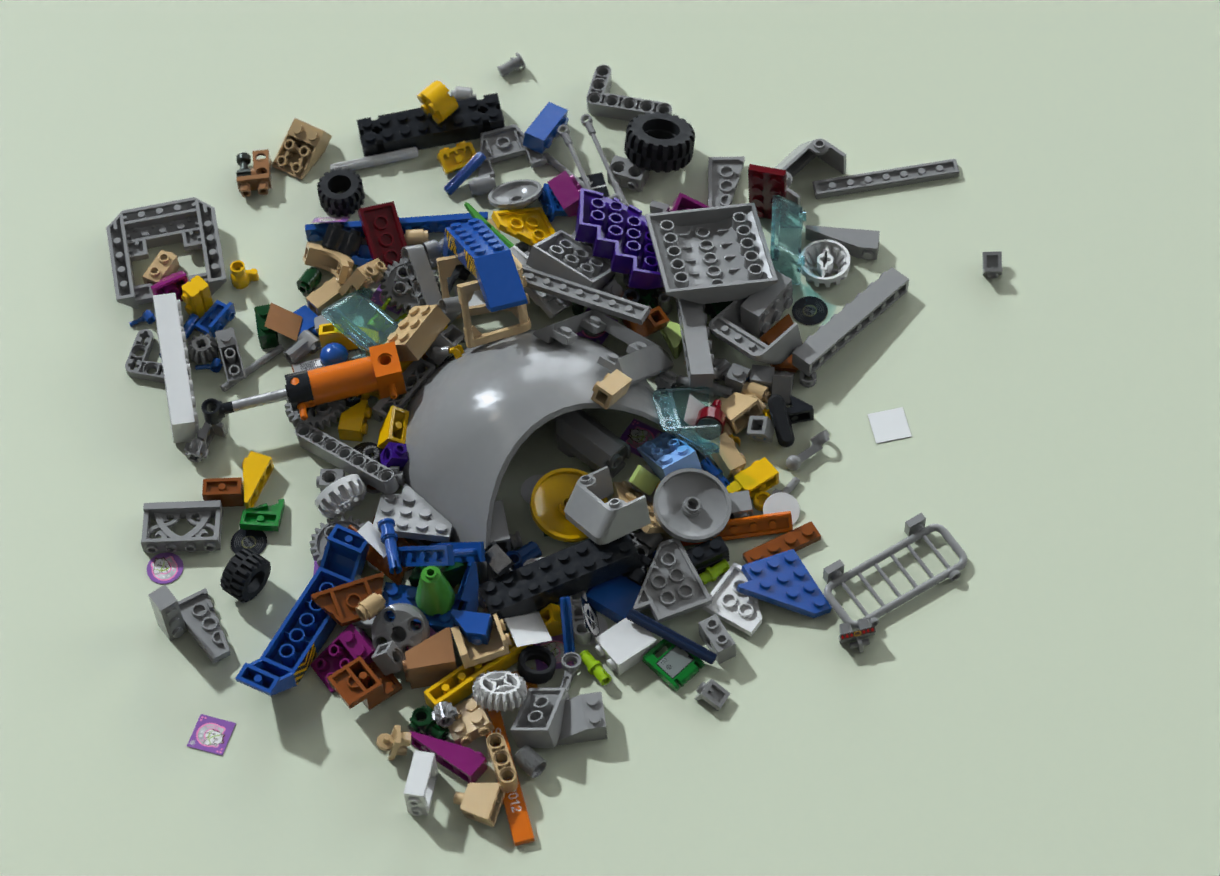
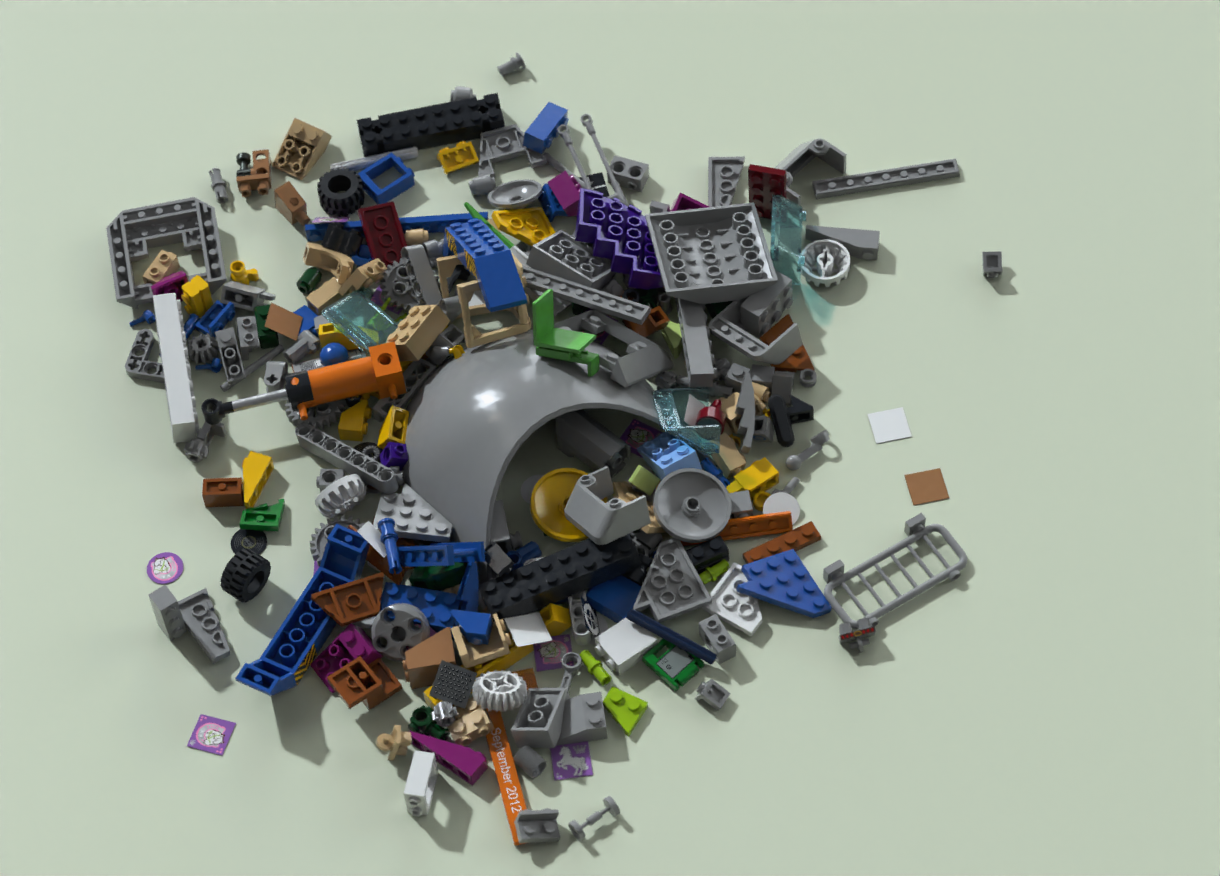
(192, 540): light grey fence -> none
(218, 185): none -> light grey pin
(244, 295): none -> light grey hinge
(247, 335): none -> light grey bracket
(275, 375): none -> light grey piece
(291, 204): none -> medium nougat torso
(370, 606): tan brick -> none
(389, 658): light grey brick -> none
(392, 190): none -> blue window
(434, 592): bright green cone -> none
(437, 101): yellow brick -> none
(453, 684): none -> dark grey sticker
(464, 173): blue axle -> none
(481, 802): tan torso -> none
(499, 754): tan beam -> none
(537, 826): none -> light grey bracket
(538, 653): black tyre -> none
(559, 342): none -> bright green piece
(567, 624): blue axle -> none
(571, 760): none -> medium lavender sticker
(577, 829): none -> light grey wheel
(611, 389): tan brick -> none
(617, 106): light grey beam -> none
(624, 708): none -> lime wing
(659, 142): black tyre -> none
(746, 408): none -> light grey slope
(809, 310): black sticker -> none
(849, 321): light grey brick -> none
(926, 486): none -> medium nougat sticker

